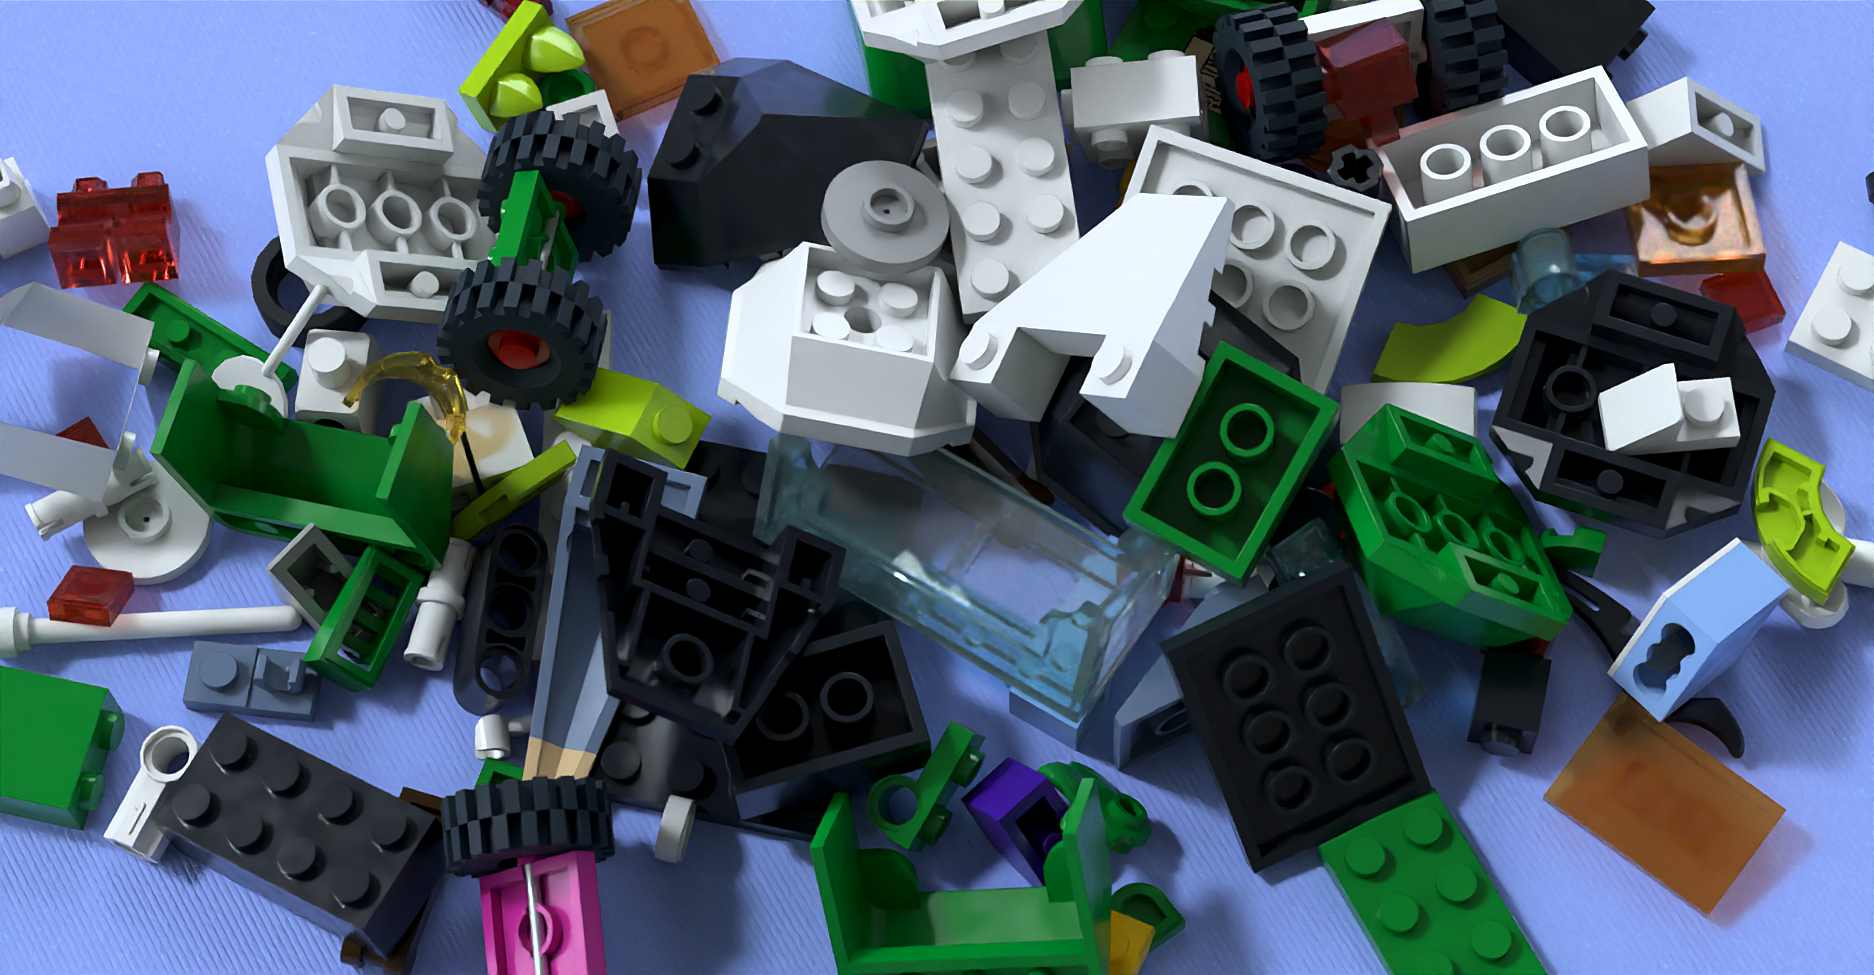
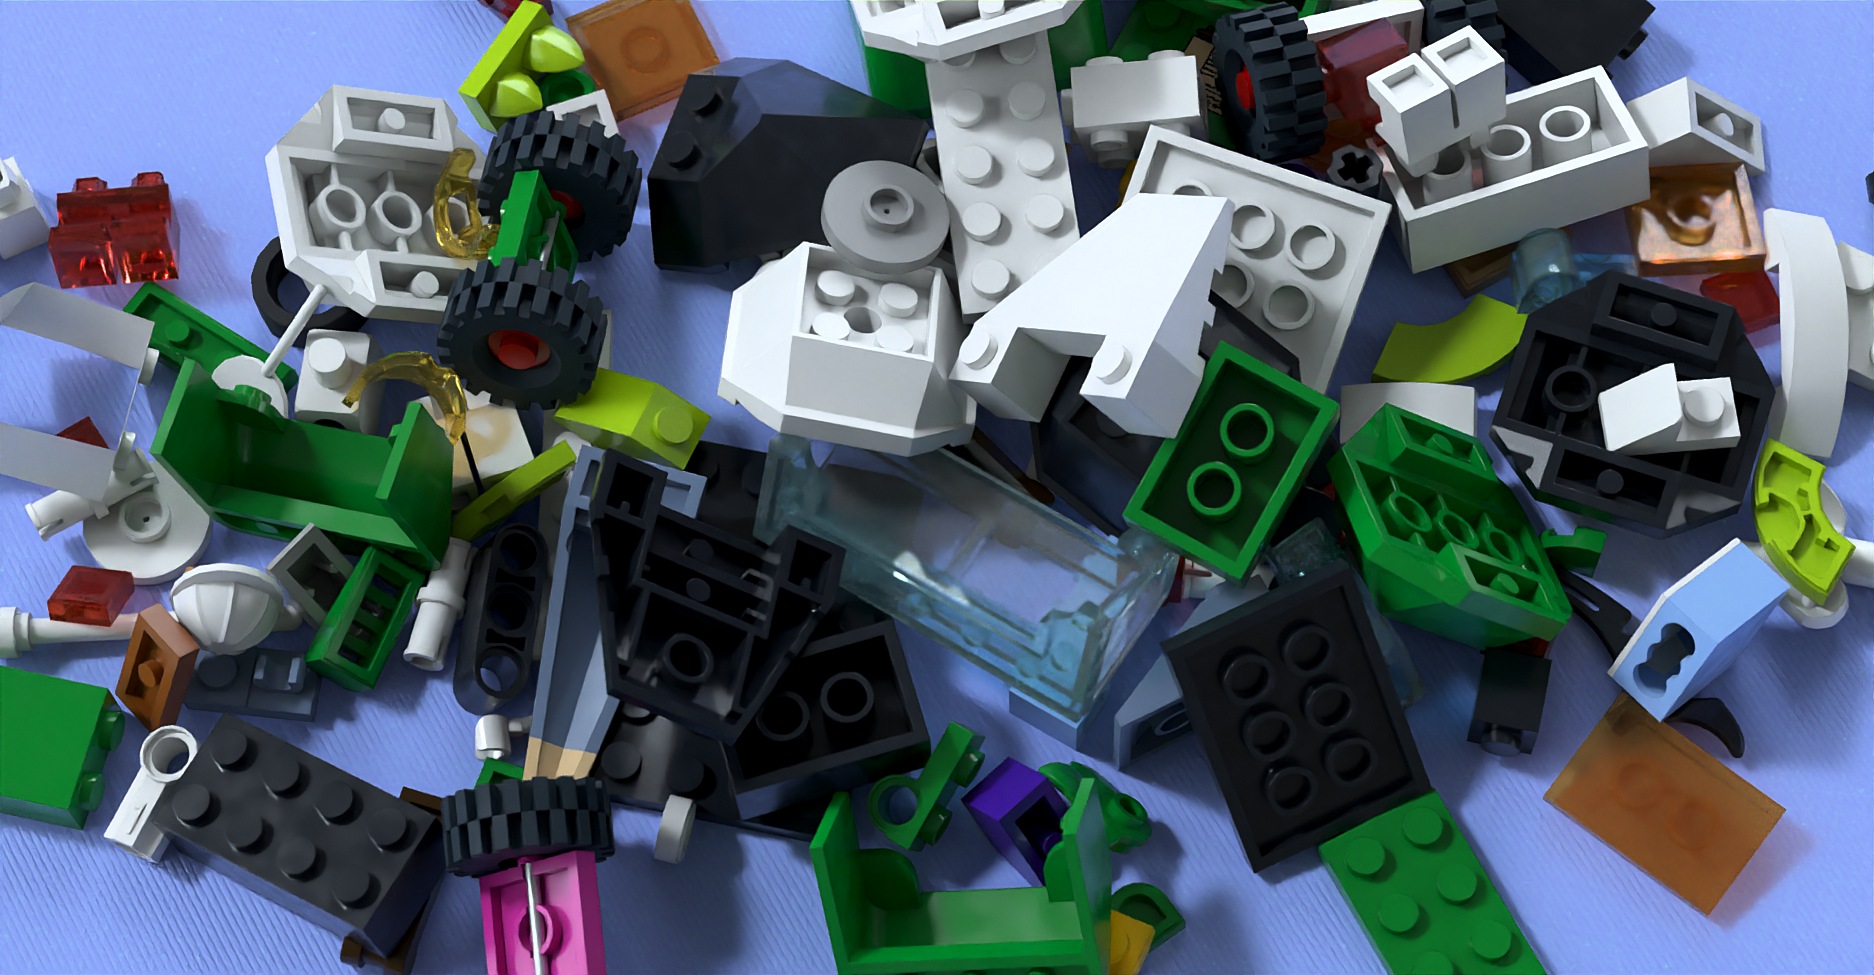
(157, 668): none -> dark orange plate
(227, 606): none -> white piece
(474, 238): none -> clear yellow helmet
(1440, 99): none -> white hips
(1811, 330): none -> white slope

